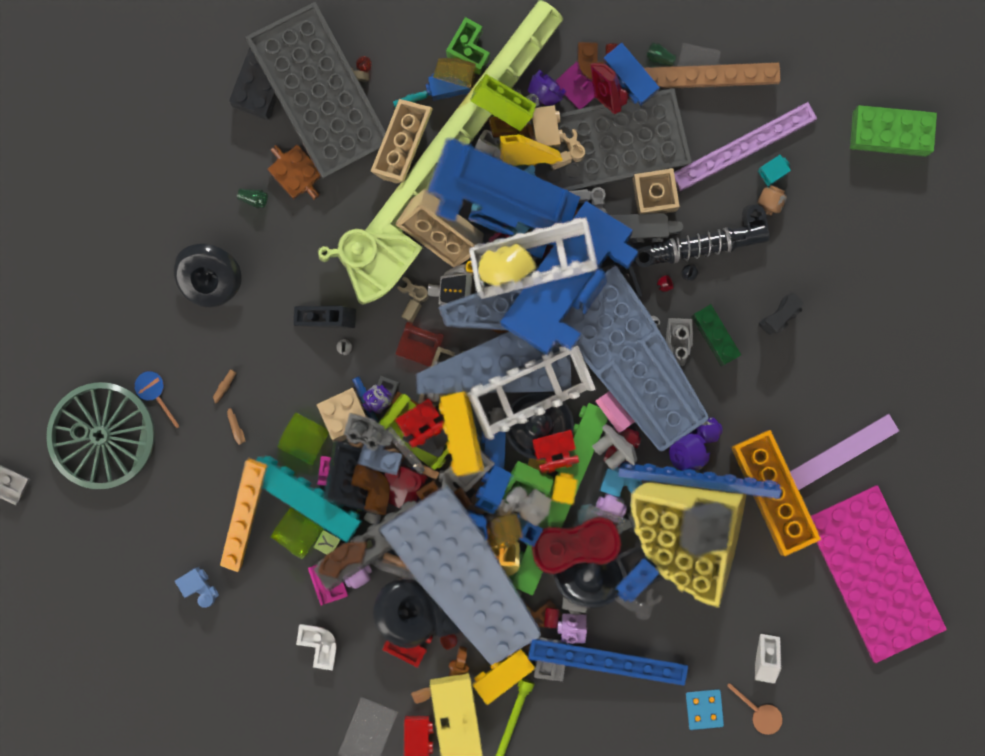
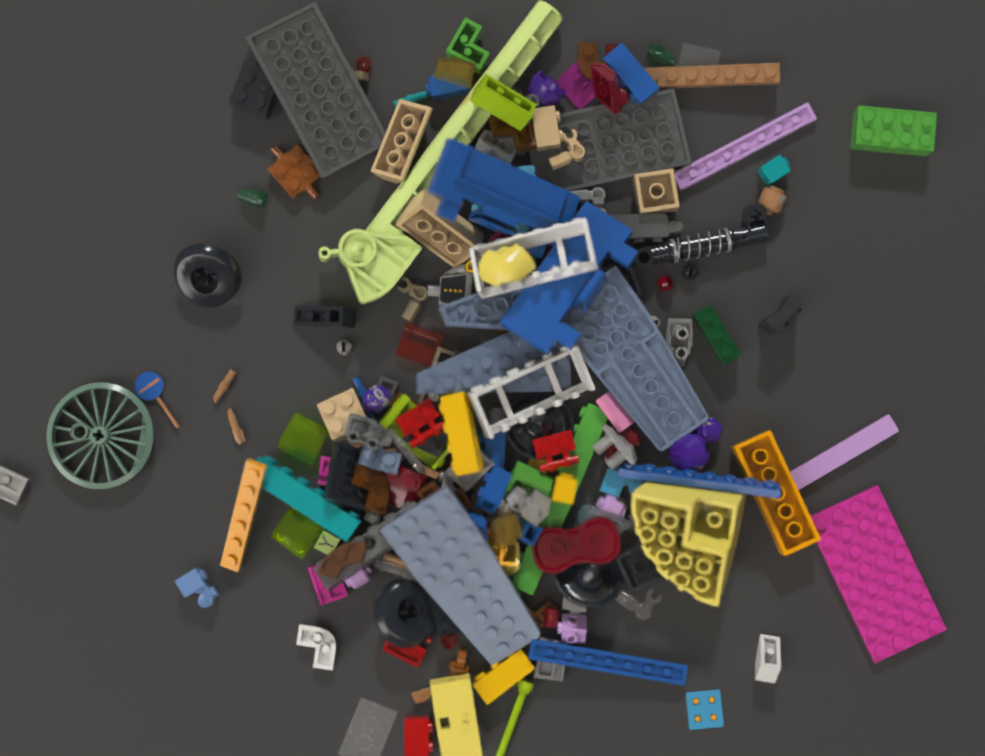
(521, 150): yellow slope -> none
(637, 581): blue brick -> none
(706, 528): dark grey brick -> none
(766, 718): nougat piece -> none

